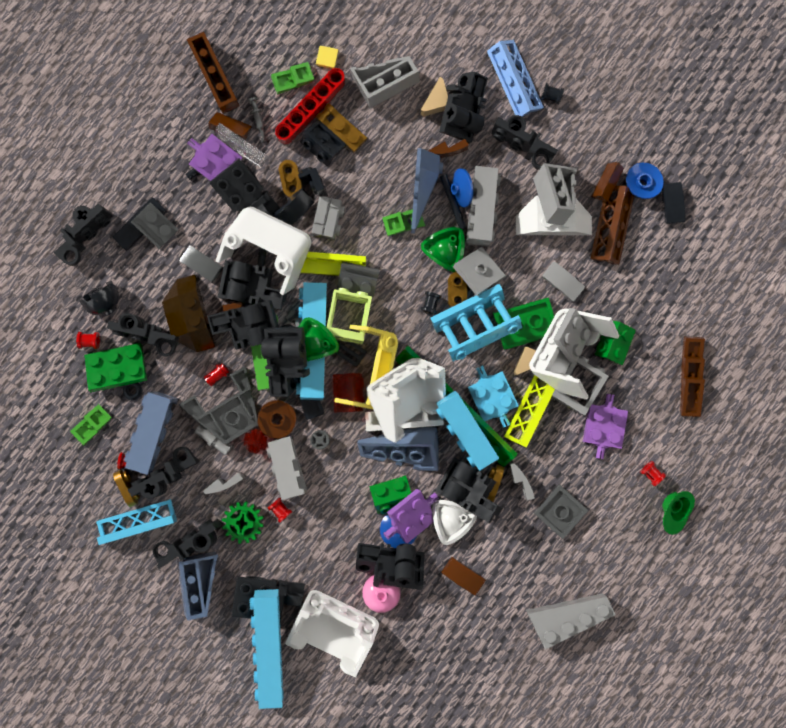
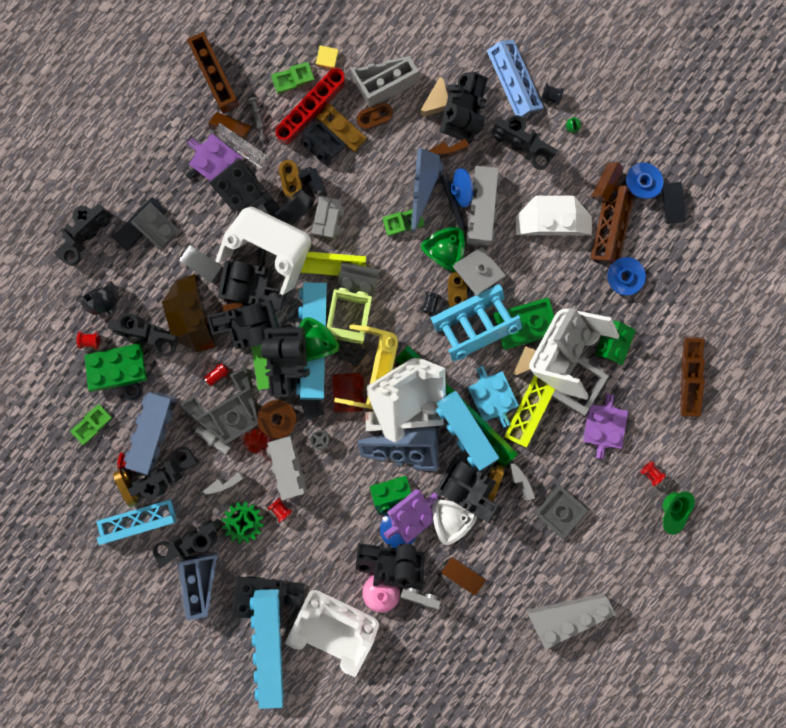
(374, 116): none -> reddish brown plate
(428, 601): none -> light grey plate
(556, 192): light grey wedge -> none
(563, 281): light grey slope -> none
(570, 128): none -> green hinge
(635, 274): none -> blue dish

